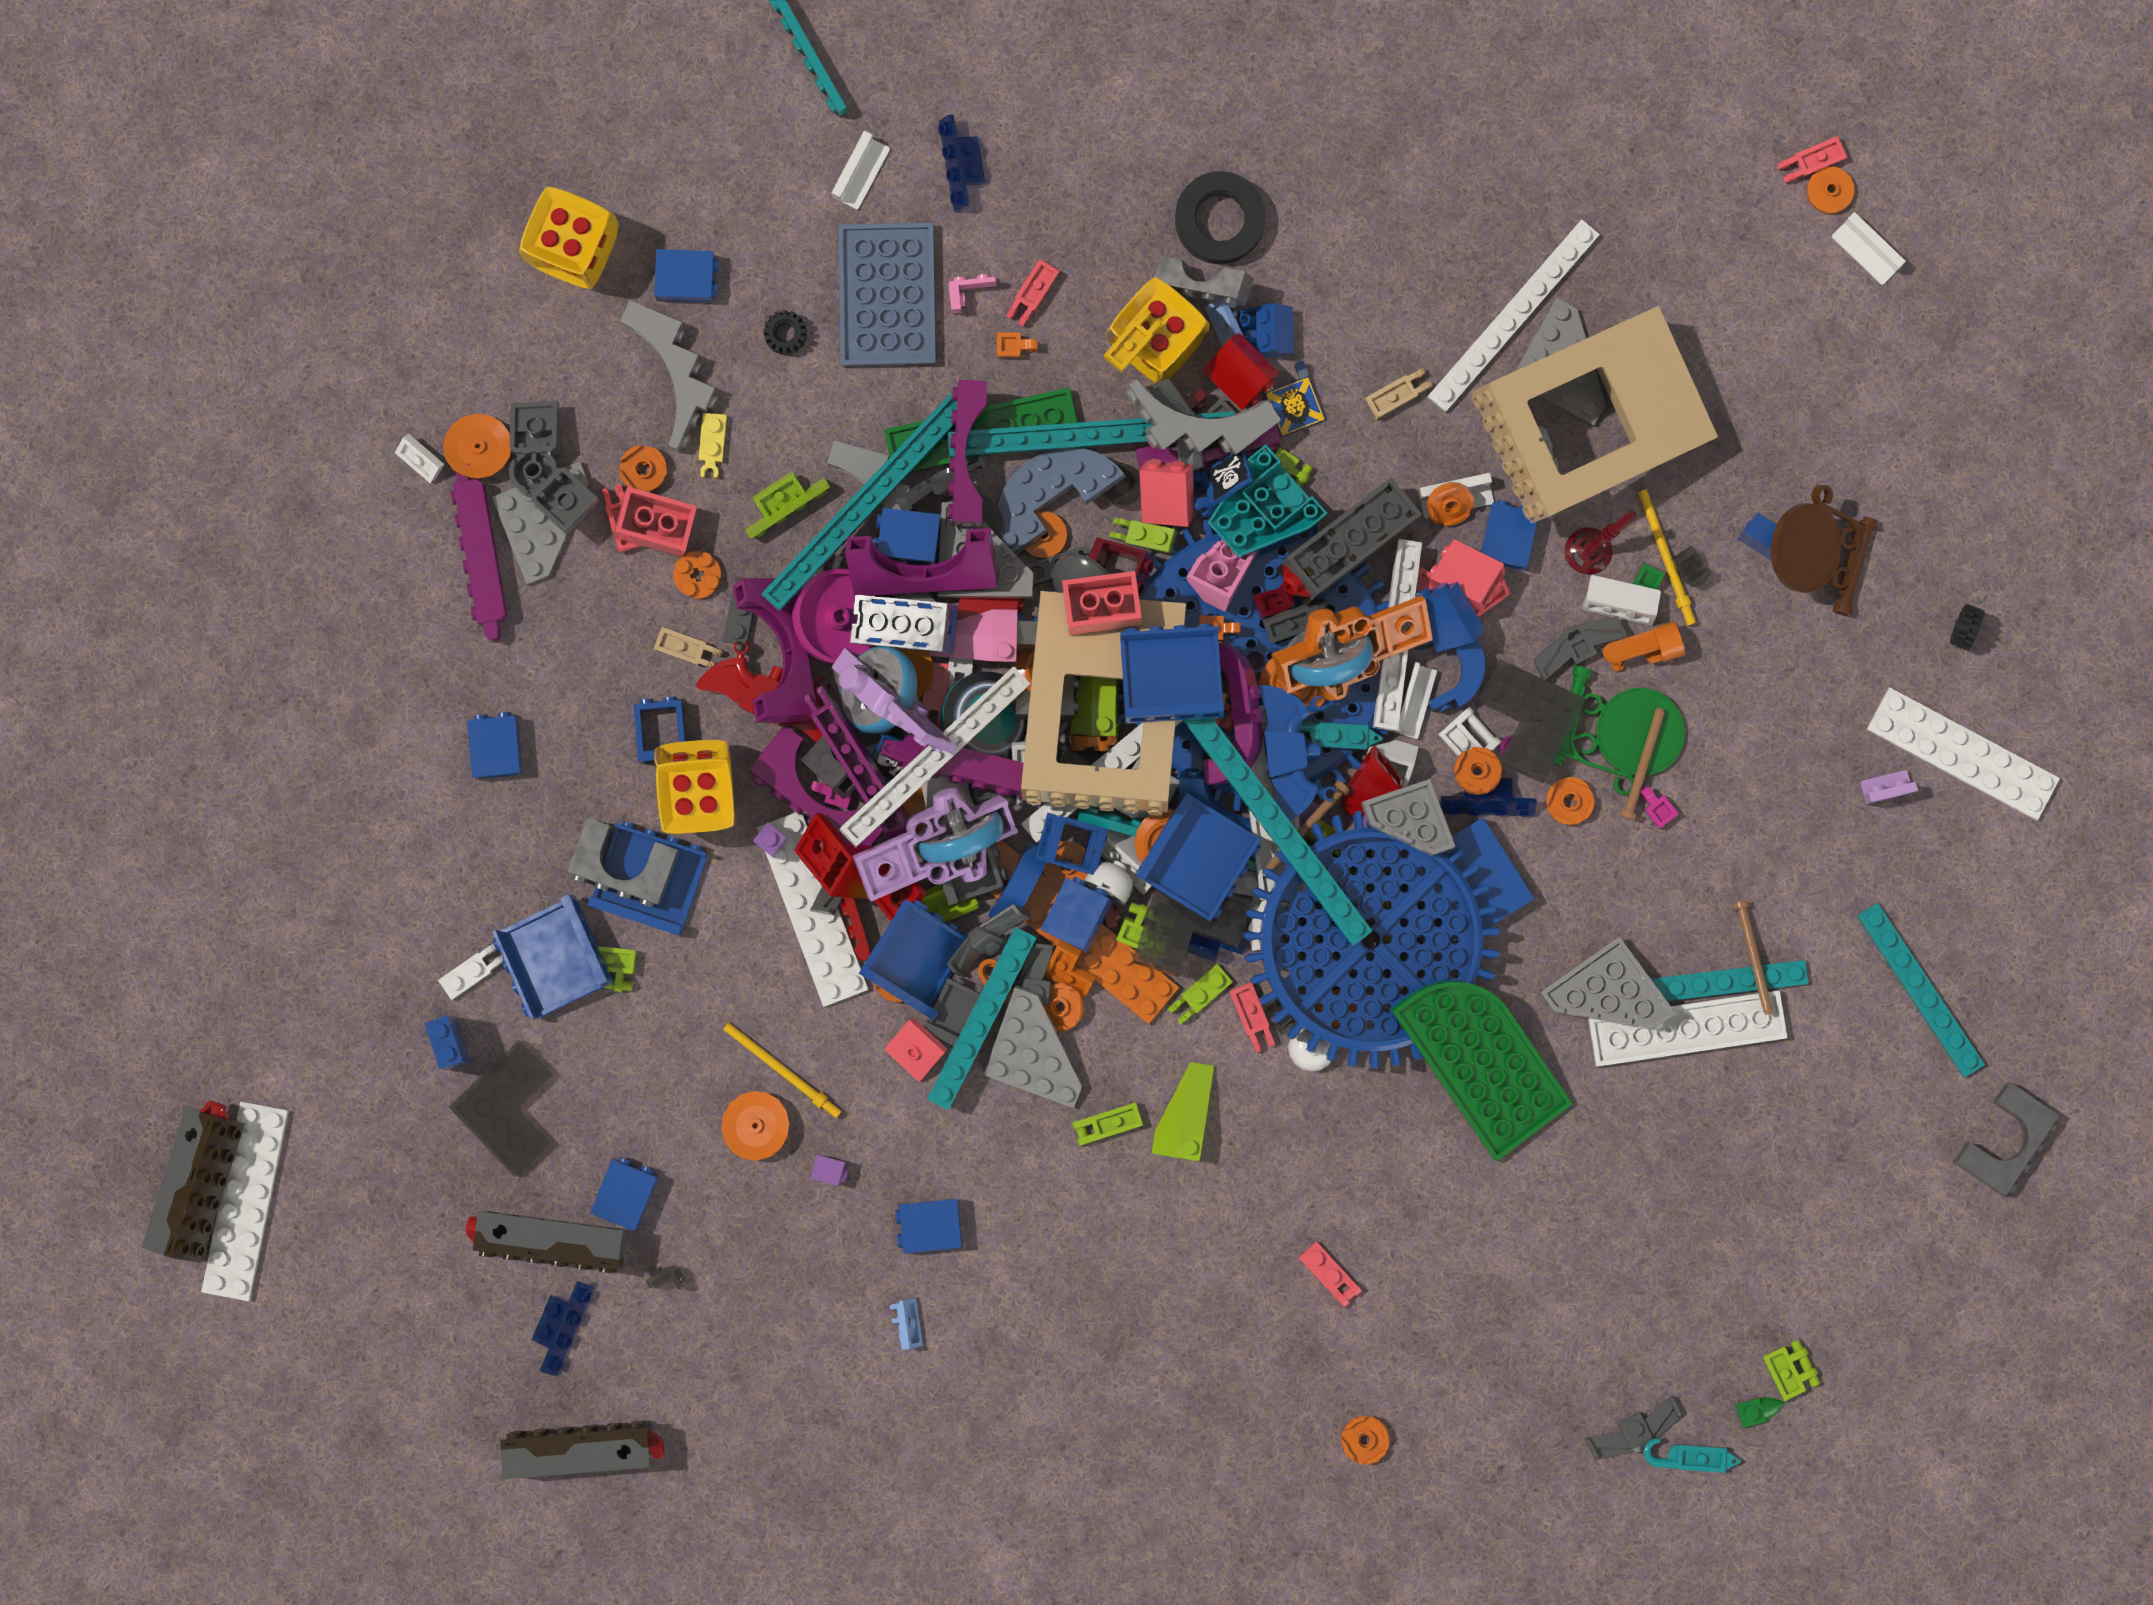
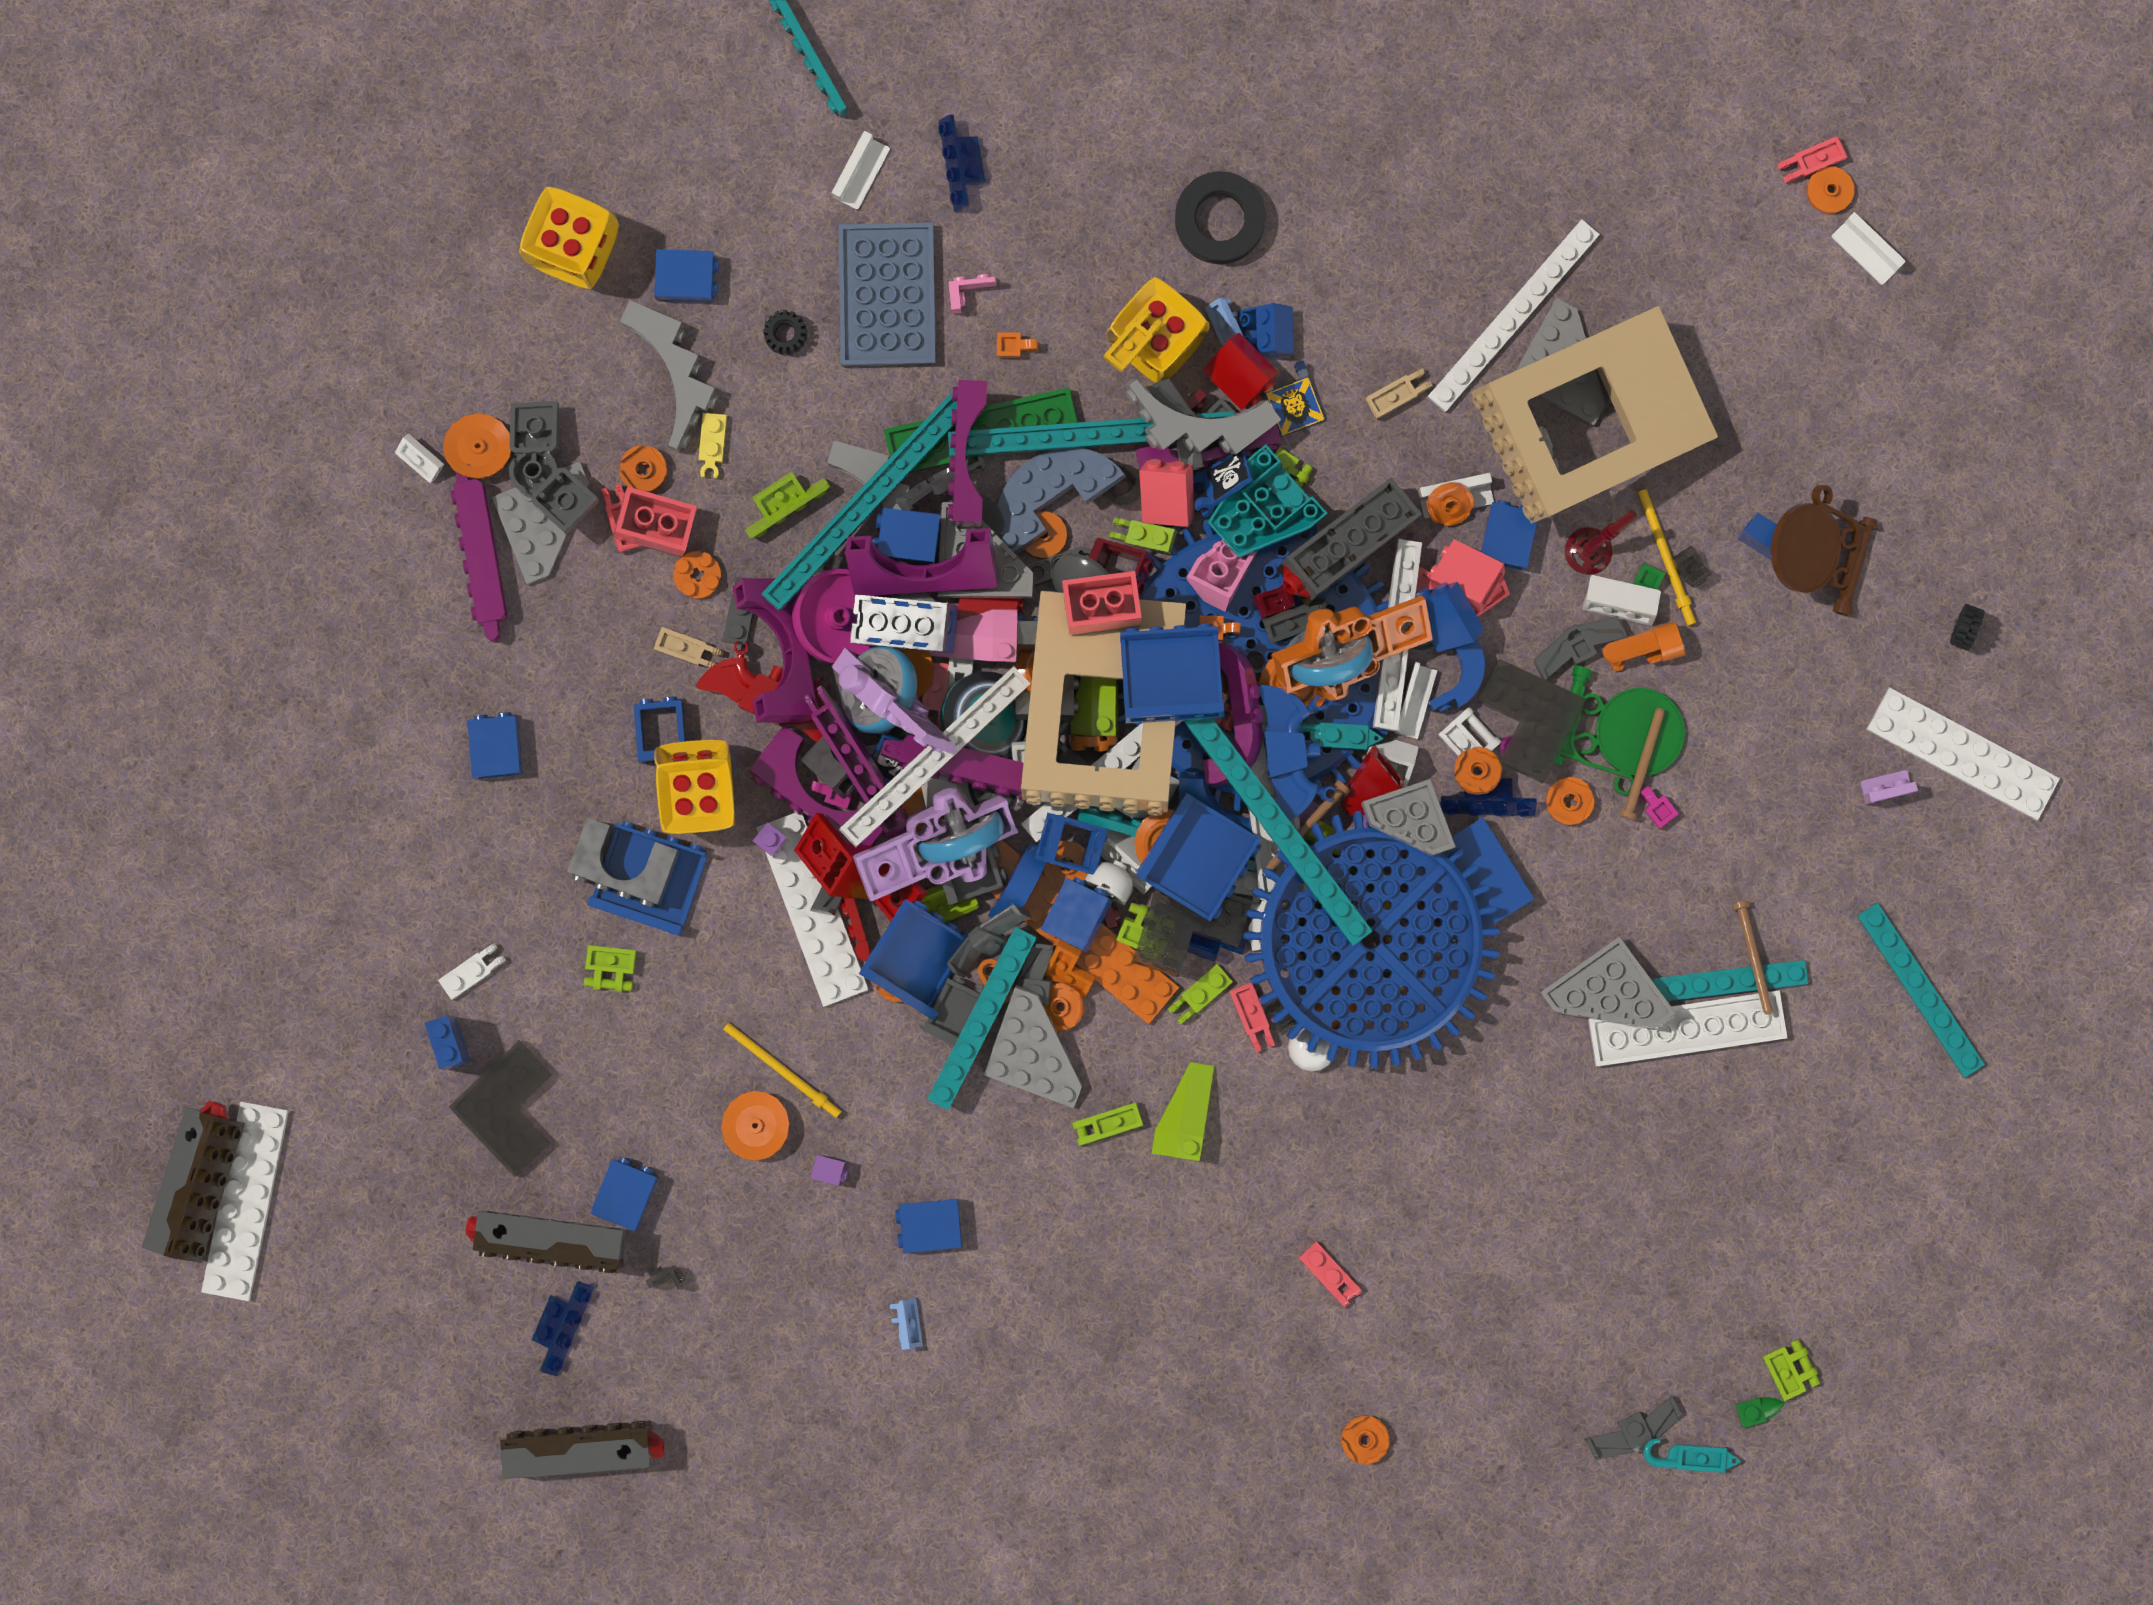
(552, 958): panel -> none
(915, 1049): coral plate -> none
(1034, 290): coral hinge -> none
(1229, 286): flat silver arch -> none
(1482, 1062): green plate -> none
(2035, 1122): flat silver arch -> none

